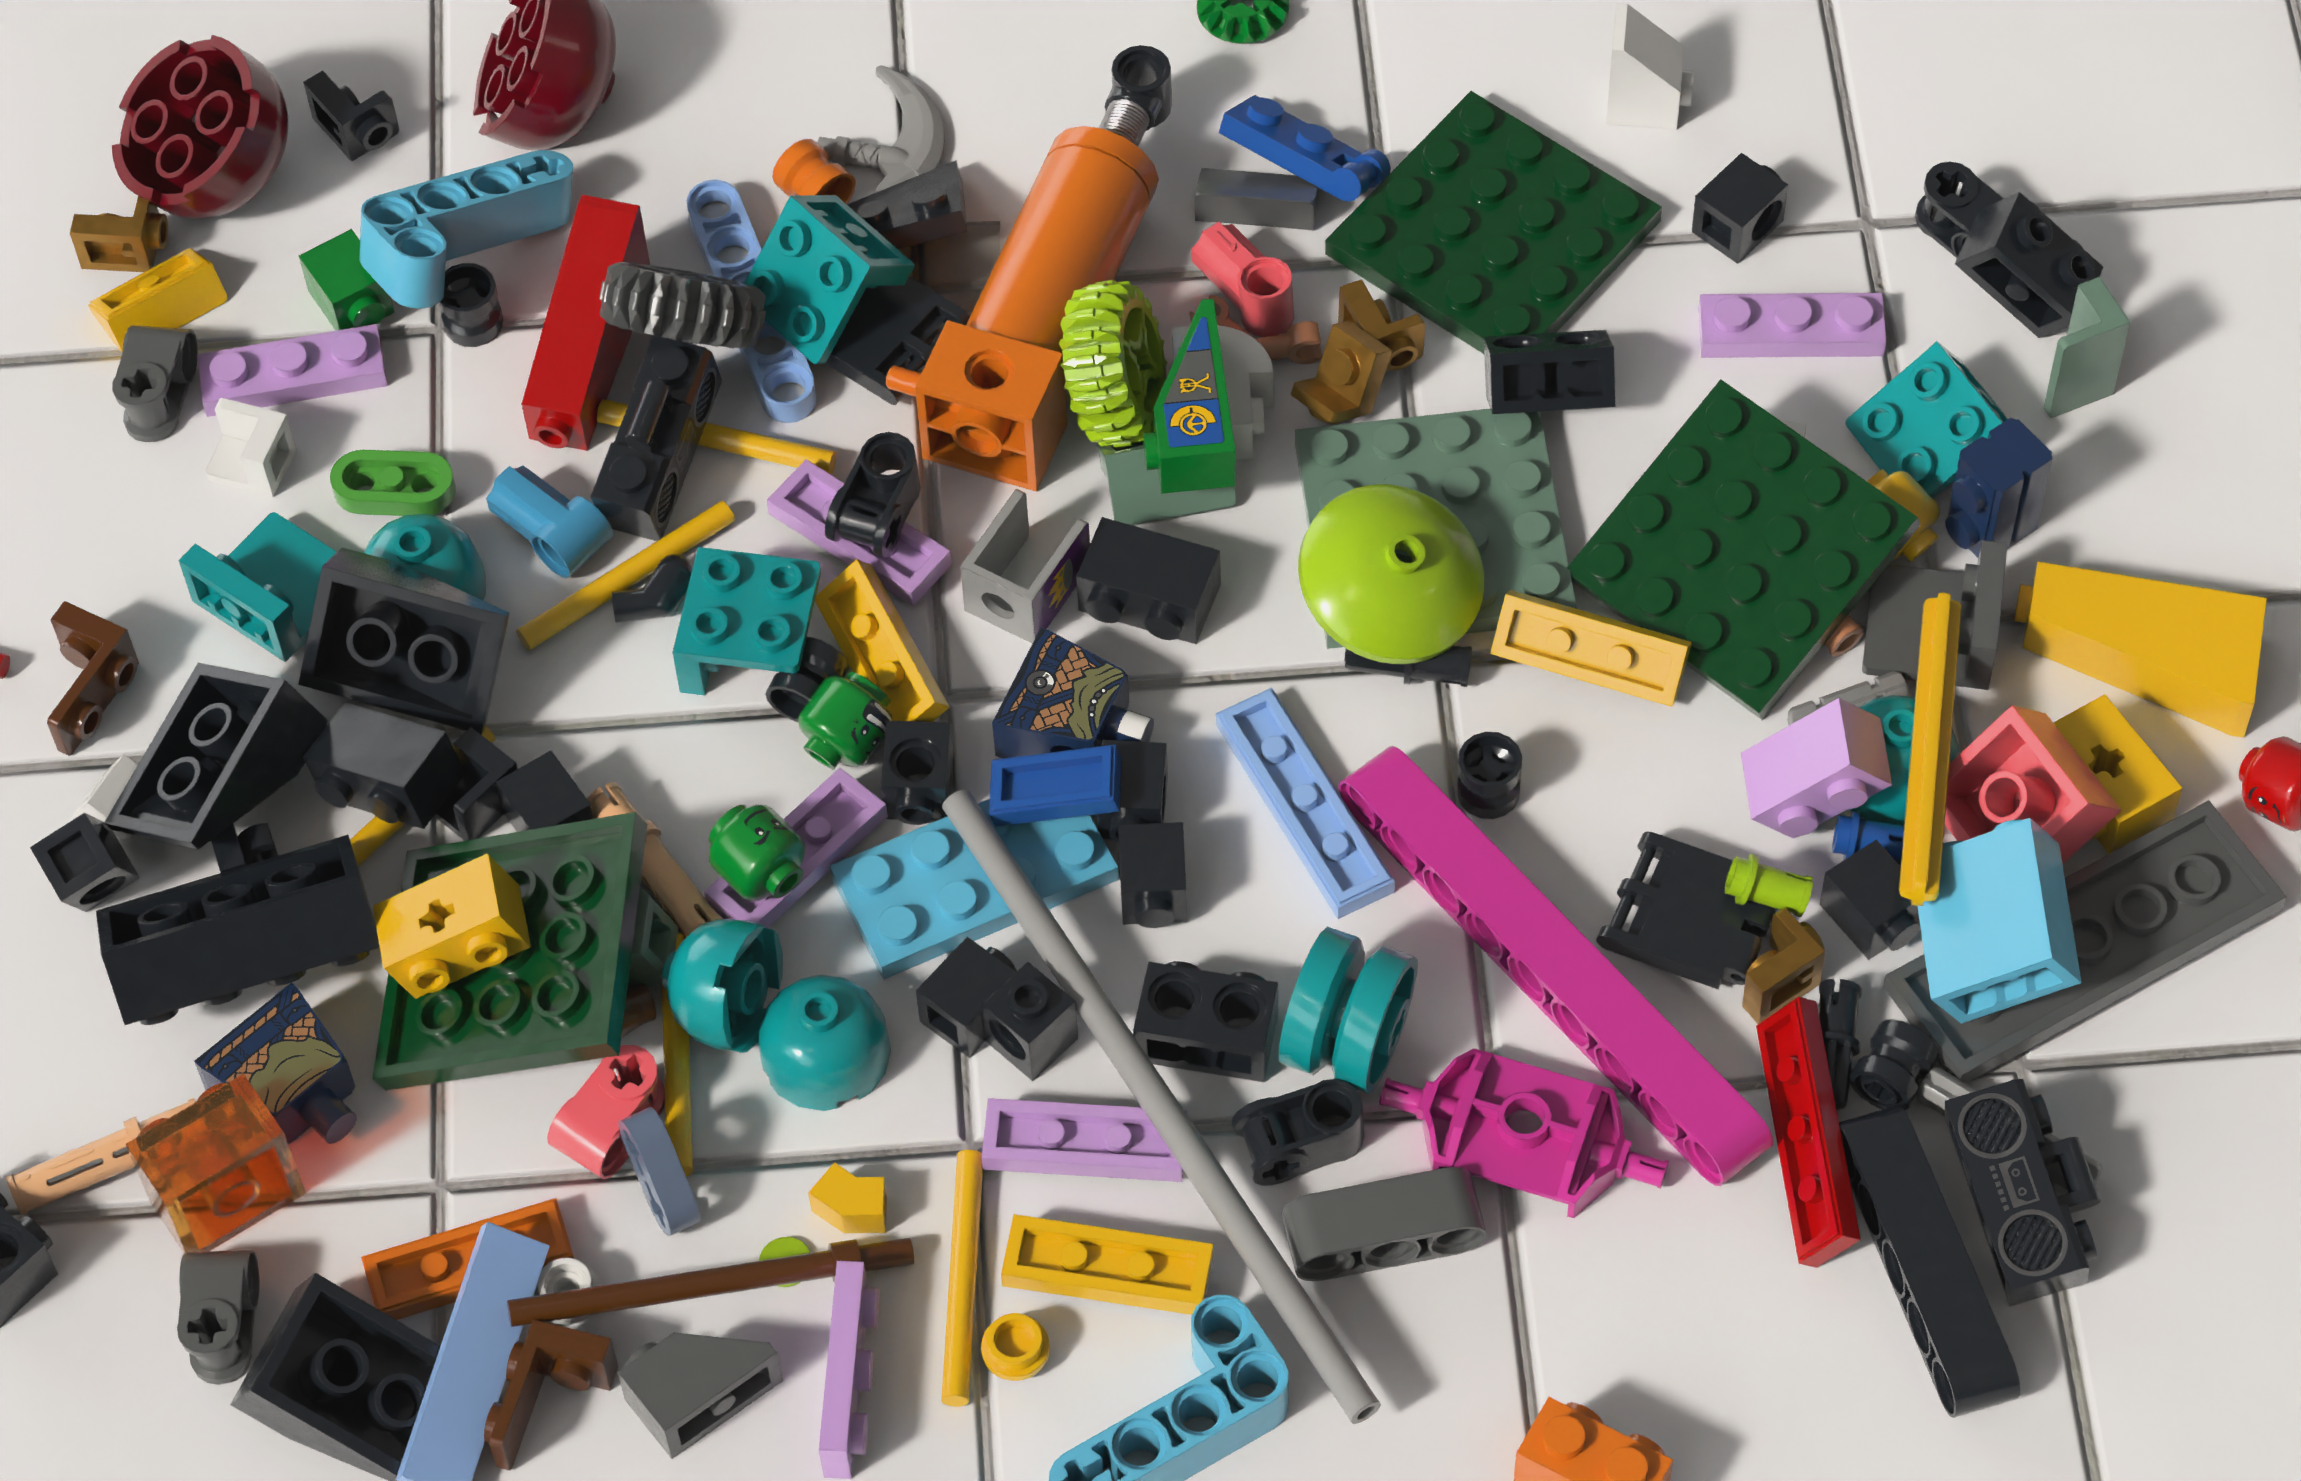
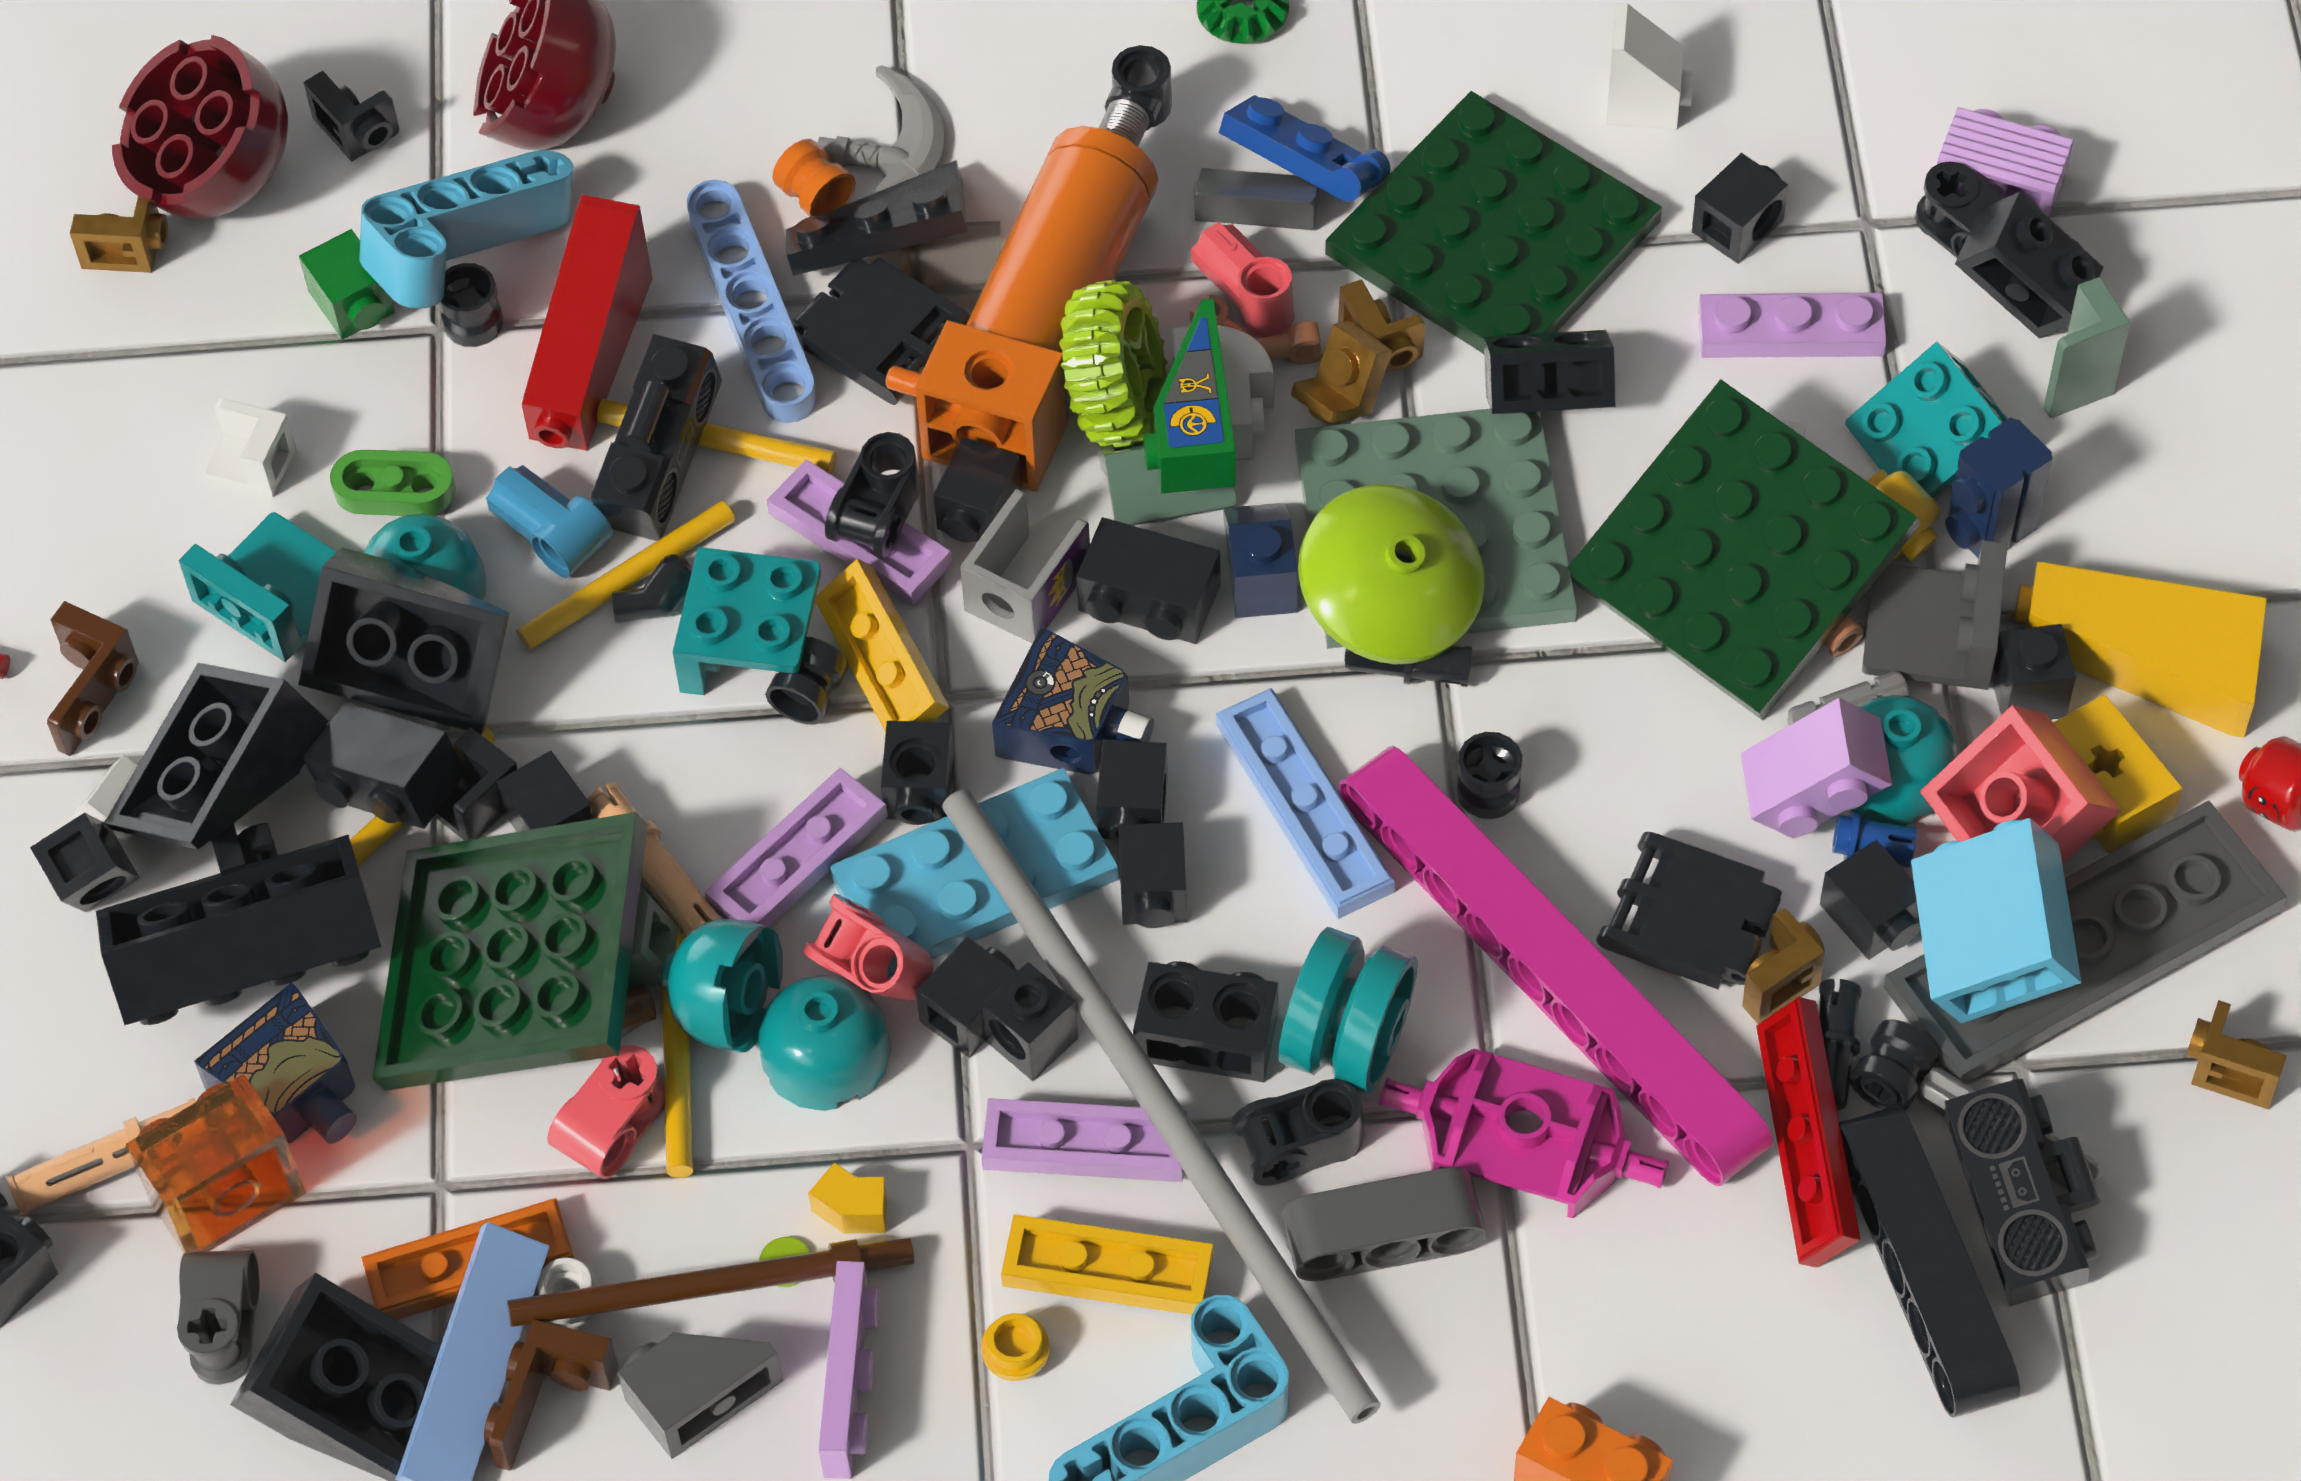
(154, 379): dark grey piece -> none
(161, 296): yellow slope -> none
(294, 369): lavender plate -> none
(451, 926): yellow brick -> none
(659, 1171): sand blue beam -> none
(682, 305): dark grey gear -> none
(756, 852): green head -> none
(818, 270): teal bracket -> none
(845, 721): green head -> none
(861, 947): none -> coral piece
(962, 1279): yellow bar -> none
(975, 489): none -> black brick
(1055, 785): blue tile -> none
(1261, 559): none -> dark blue slope
(1590, 648): yellow plate -> none
(1768, 885): lime pin -> none
(1930, 750): yellow axle -> none
(2009, 155): none -> lavender brick
(2034, 670): none -> black brick
(2231, 1065): none -> pearl gold bracket

